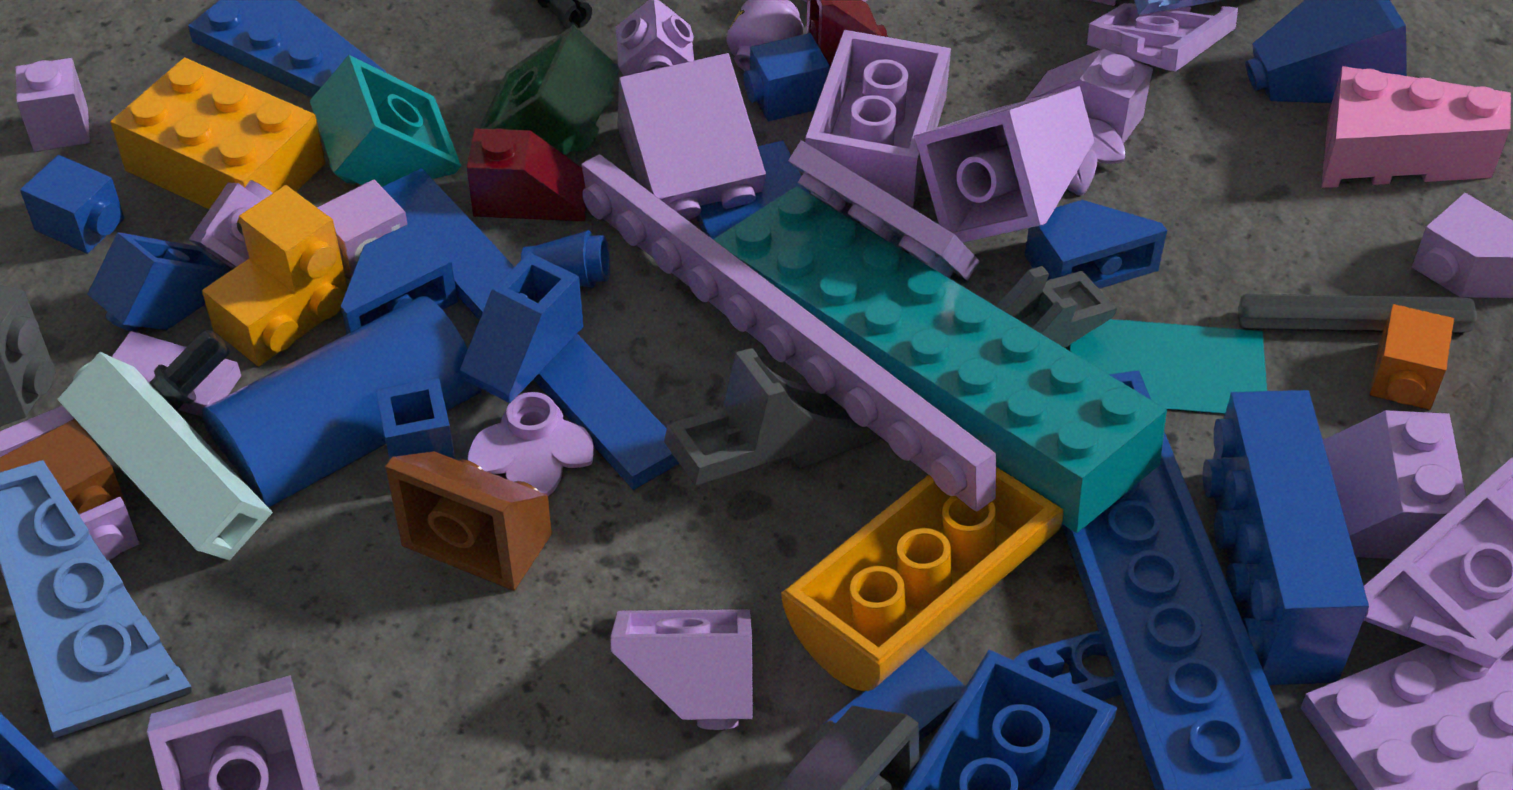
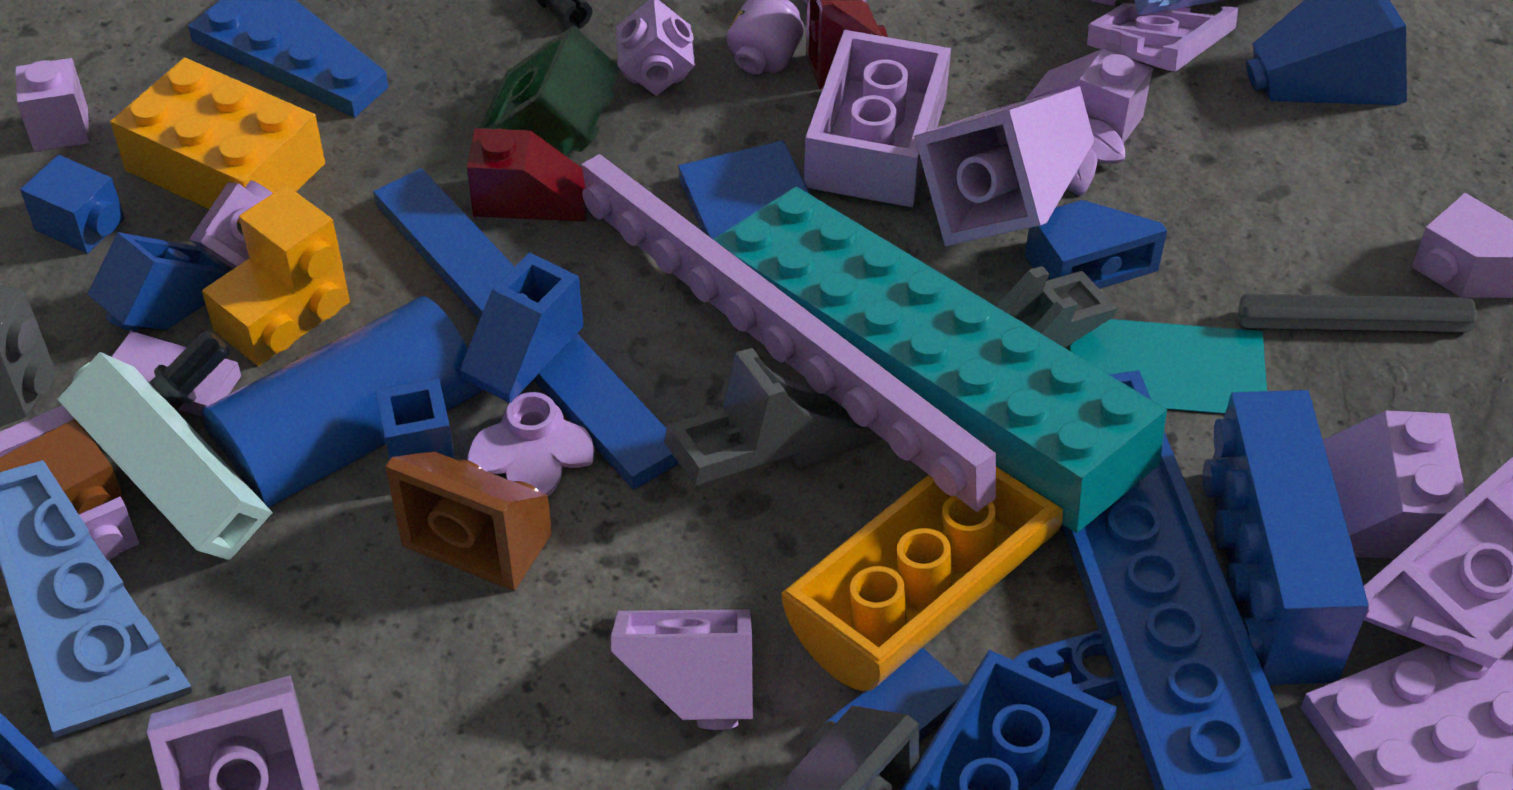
(362, 218): lavender brick -> none
(380, 126): teal slope -> none
(396, 272): blue slope -> none
(579, 254): blue cone -> none
(690, 135): lavender slope -> none
(786, 76): blue brick -> none
(882, 213): lavender plate -> none
(1412, 126): bright pink wedge -> none
(1412, 356): orange brick -> none

